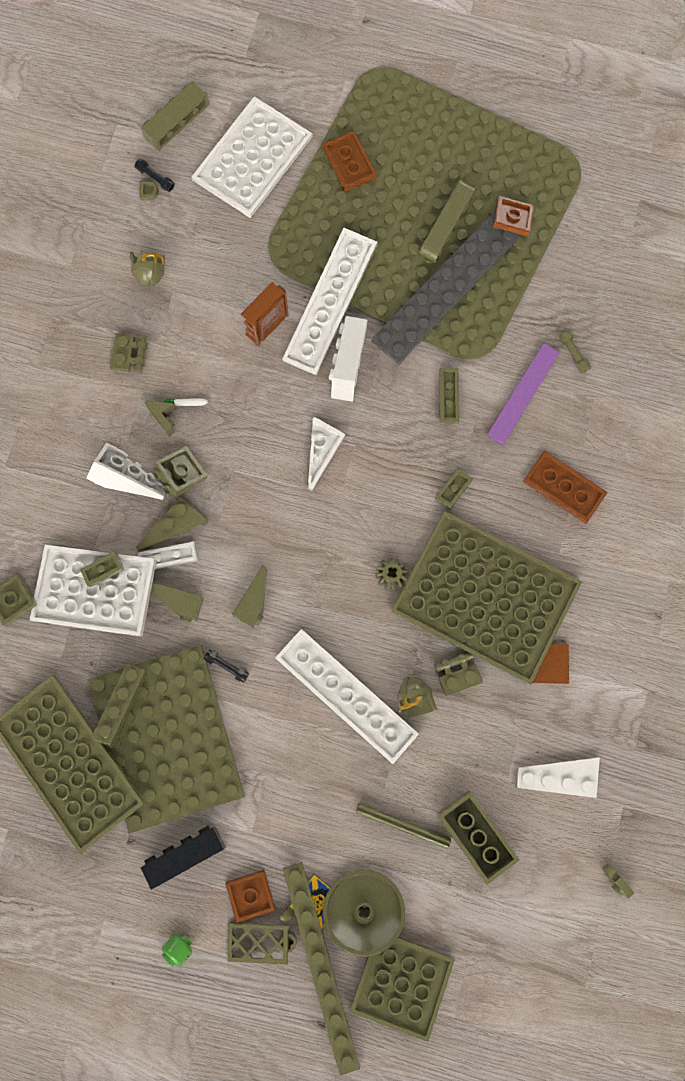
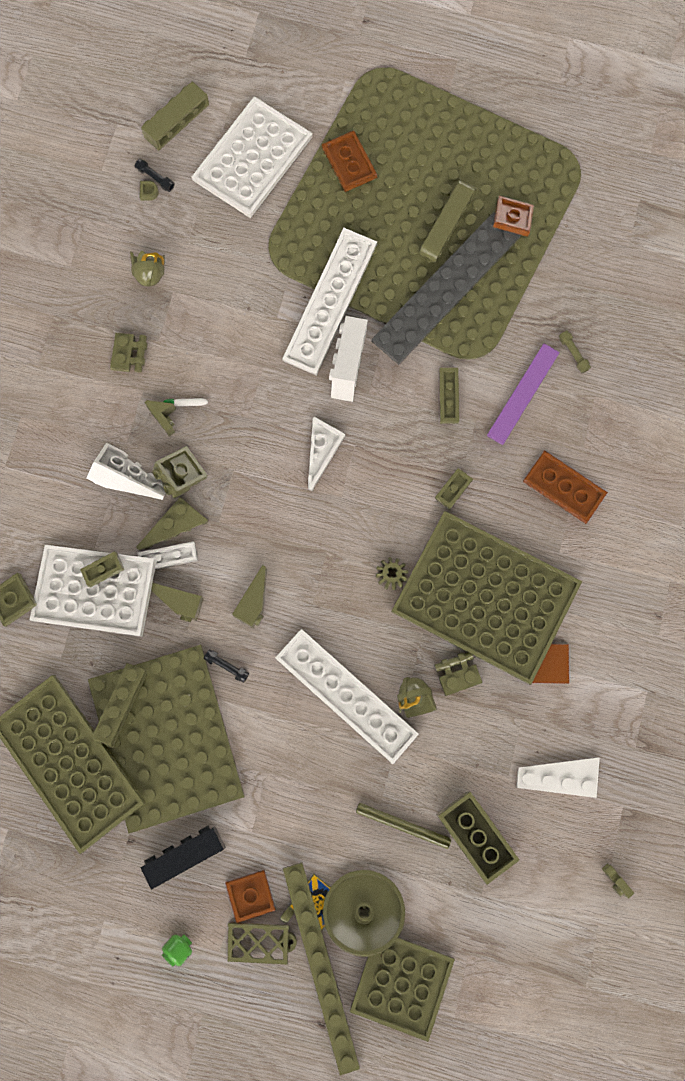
(265, 313): dark orange window -> none

